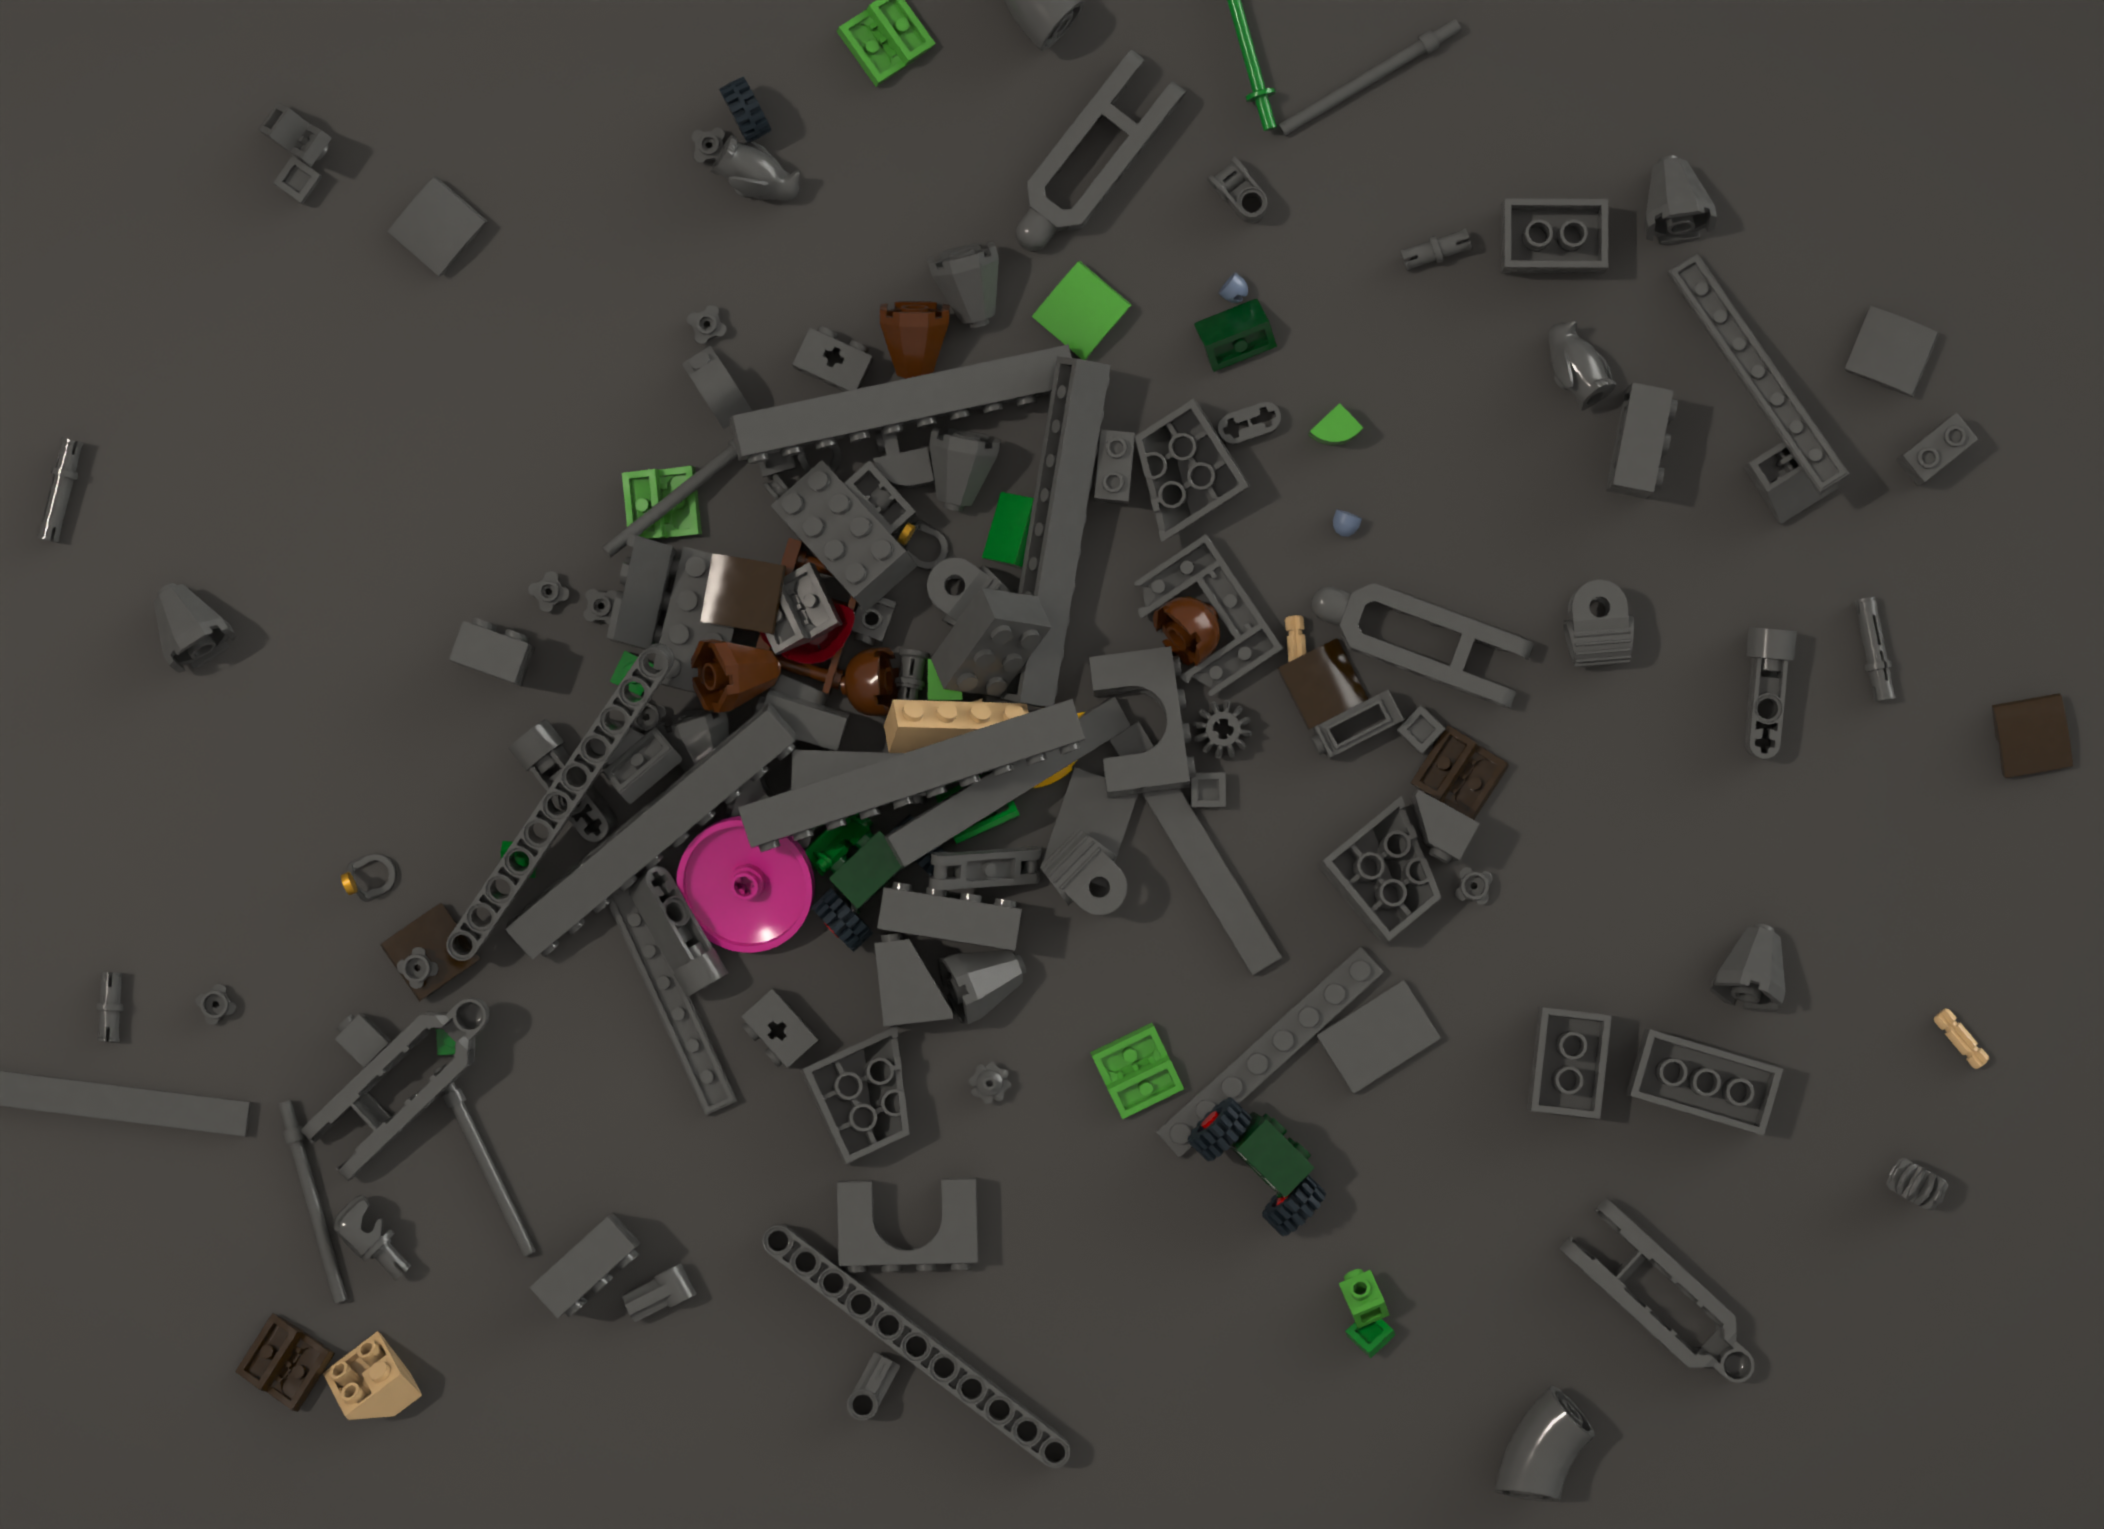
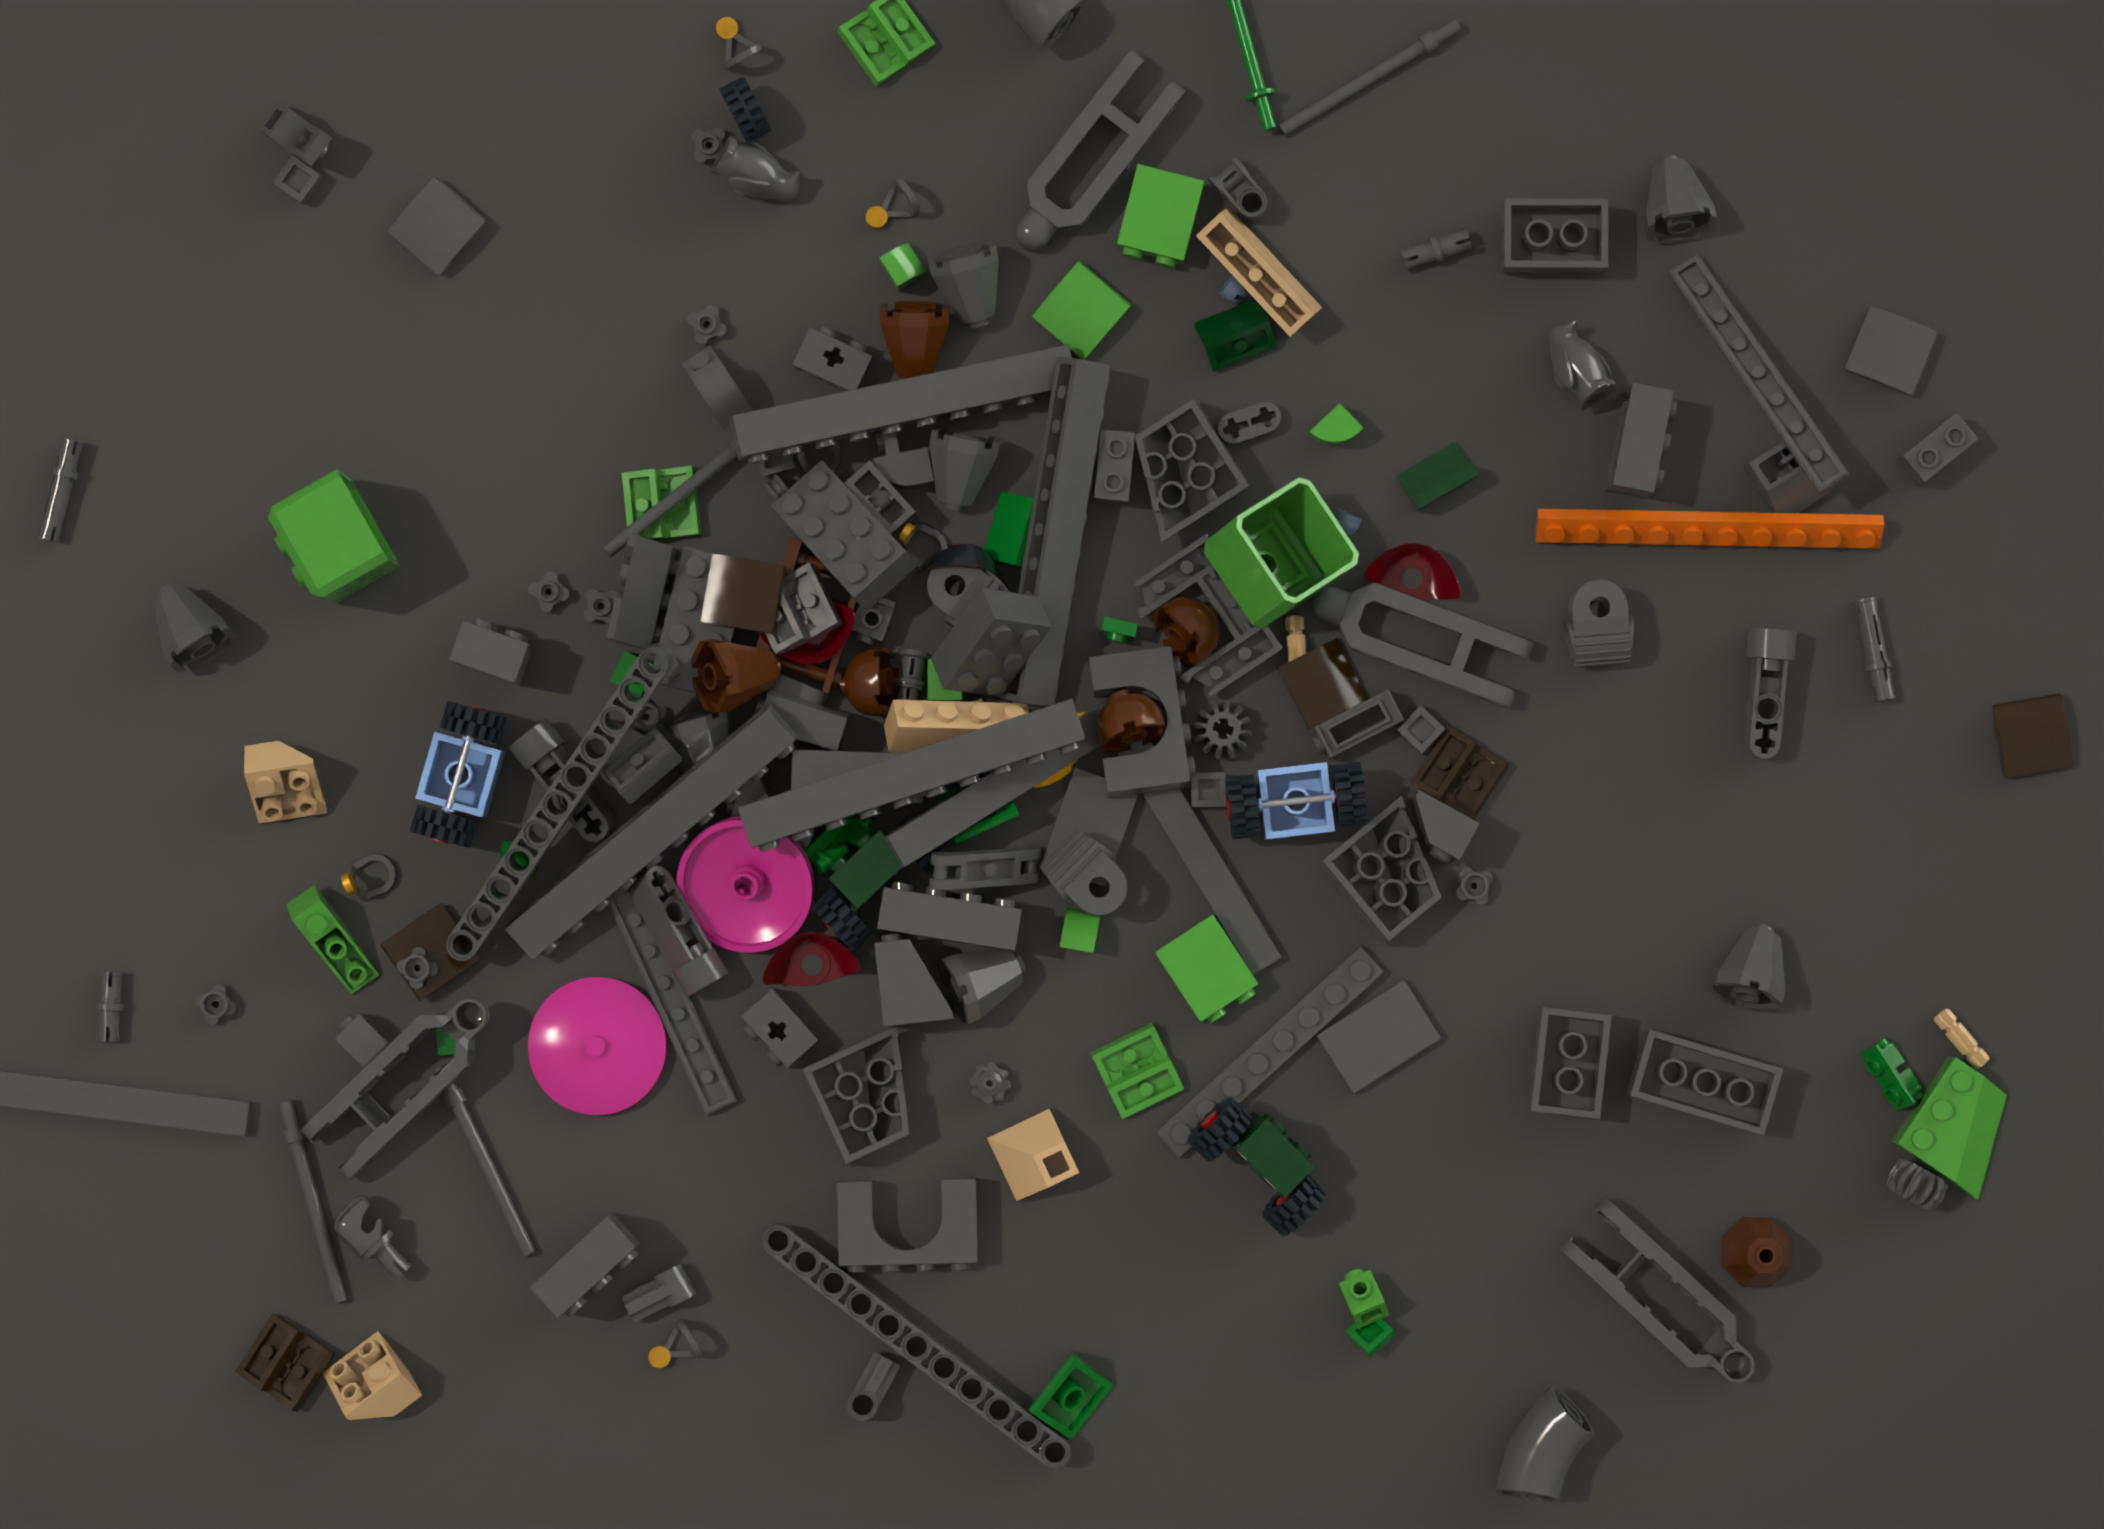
(282, 782): none -> tan slope
(331, 538): none -> bright green plate
(331, 939): none -> bright green slope
(459, 774): none -> brick
(597, 1046): none -> dark pink dish
(661, 1356): none -> dark grey piece
(727, 29): none -> piece
(786, 962): none -> dark red piece
(877, 216): none -> dark grey piece
(902, 266): none -> bright green brick
(962, 555): none -> black piece
(1033, 1155): none -> tan slope
(1070, 1396): none -> green slope
(1079, 930): none -> bright green brick
(1118, 629): none -> green plate
(1128, 720): none -> reddish brown cylinder
(1159, 216): none -> bright green brick
(1207, 969): none -> bright green brick
(1259, 271): none -> tan brick
(1296, 539): none -> bright green plate
(1296, 800): none -> brick
(1437, 476): none -> dark green panel
(1438, 577): none -> dark red piece
(1709, 528): none -> orange plate
(1742, 1248): none -> reddish brown cone
(1898, 1088): none -> green hinge
(1954, 1125): none -> bright green wedge

